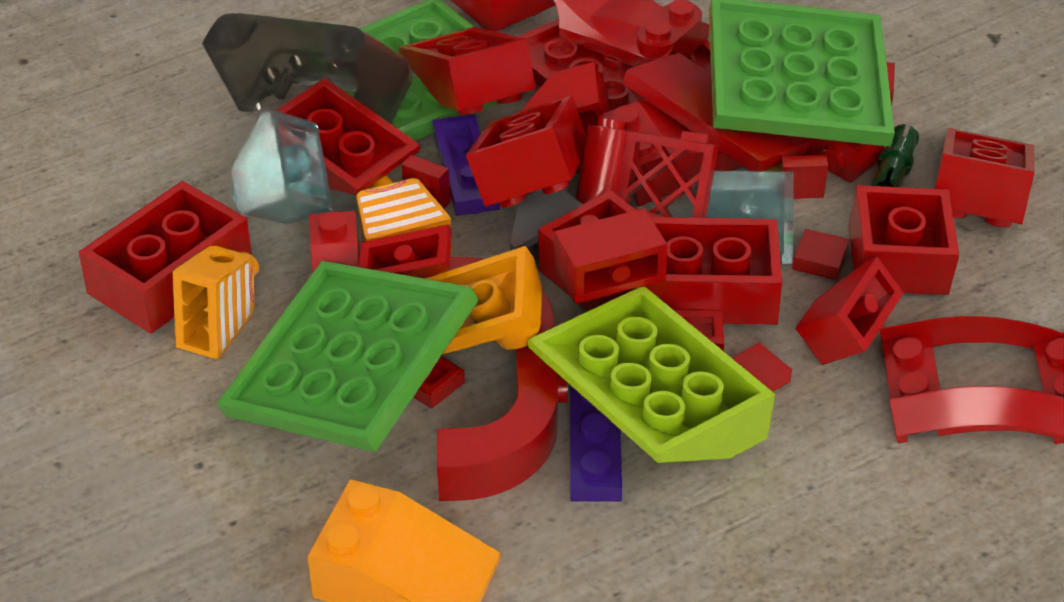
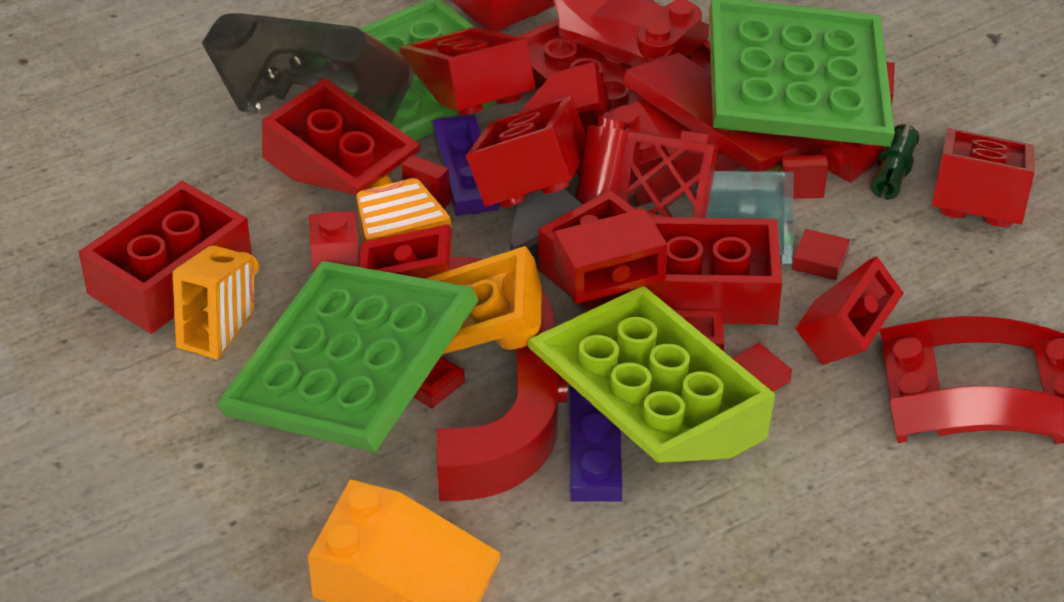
(281, 170): clear light blue slope -> none
(909, 234): red brick -> none

